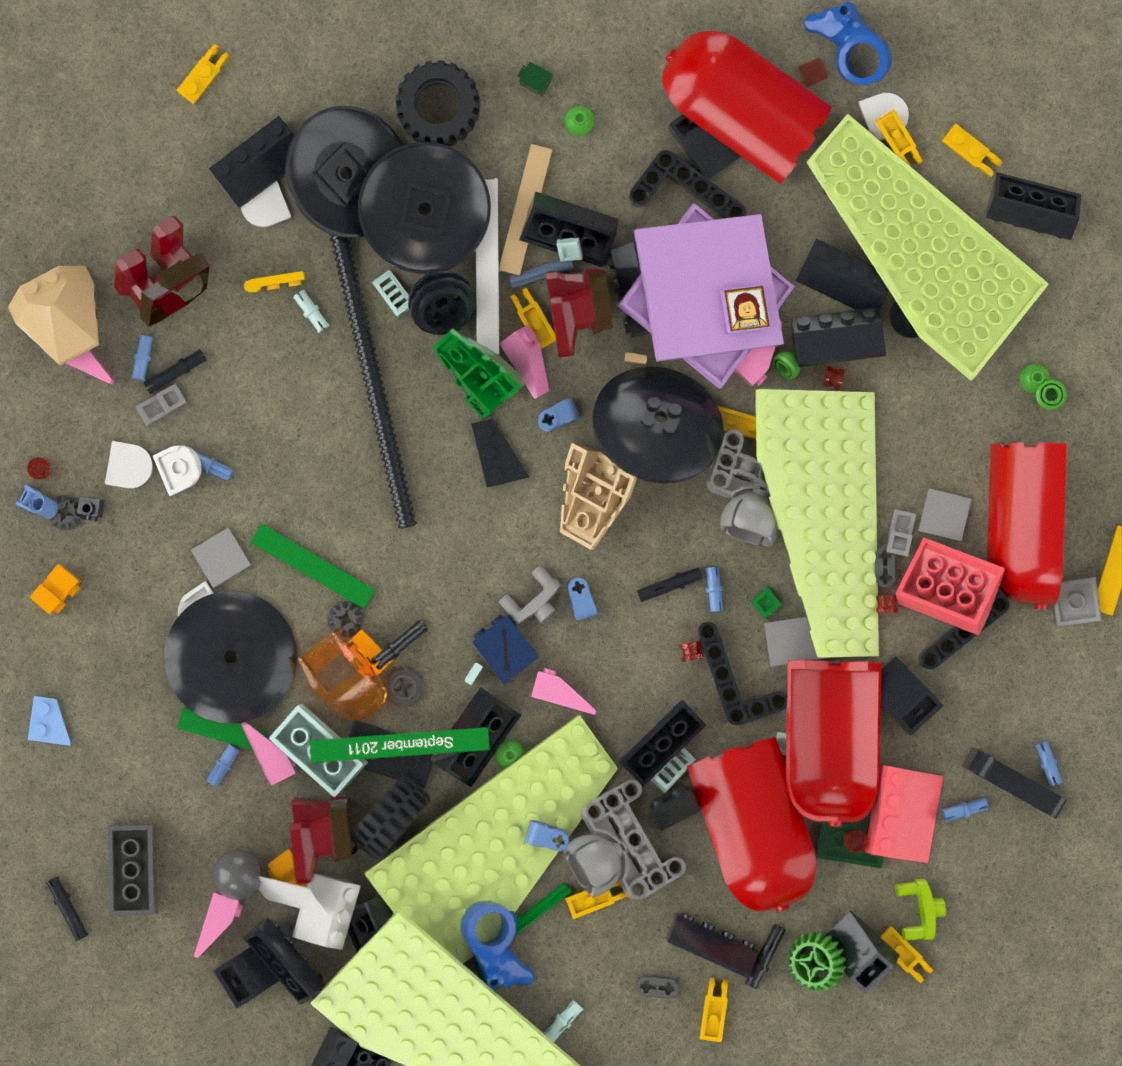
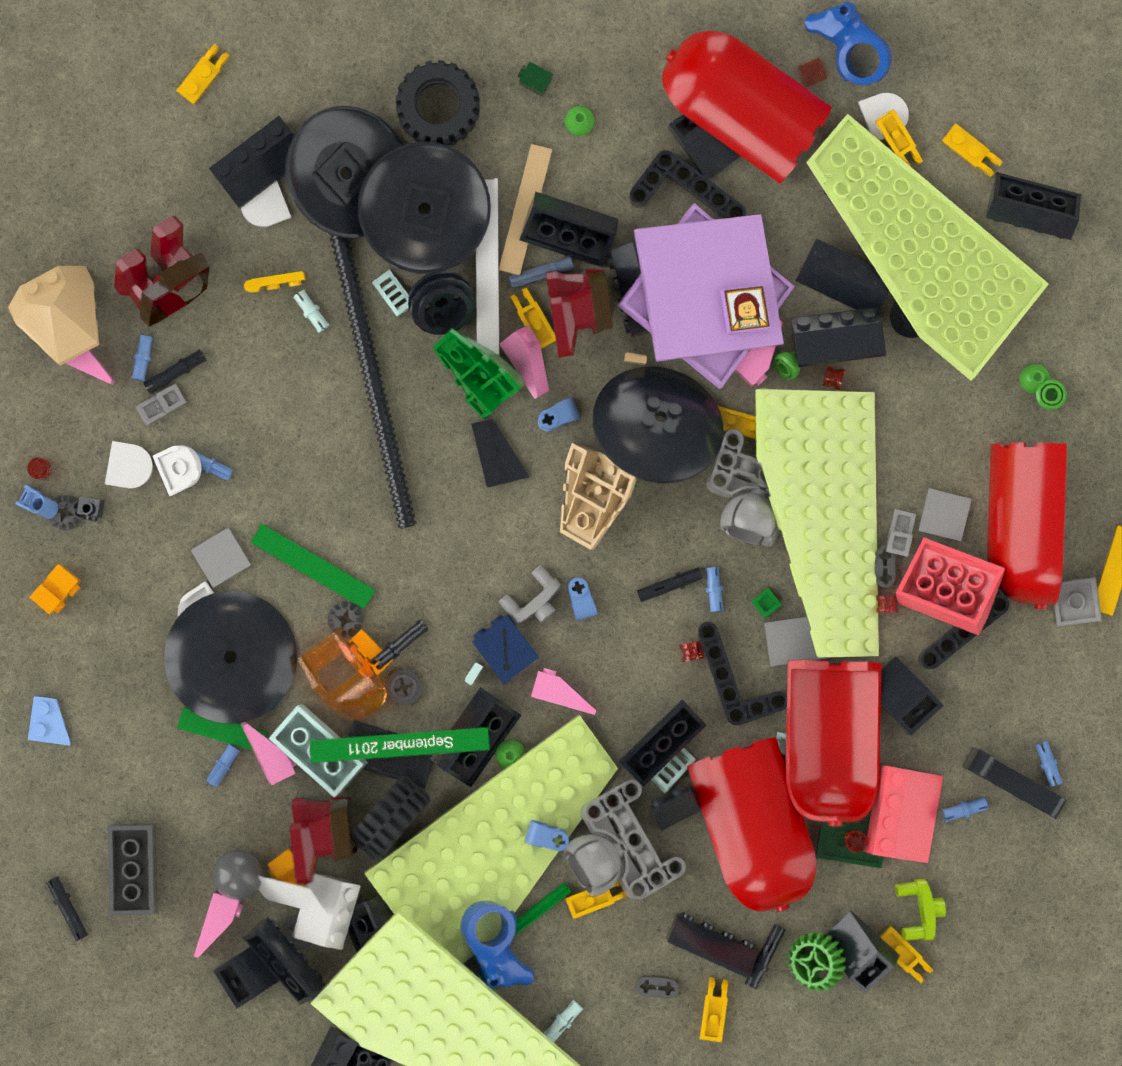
(569, 249): light aqua tile -> none

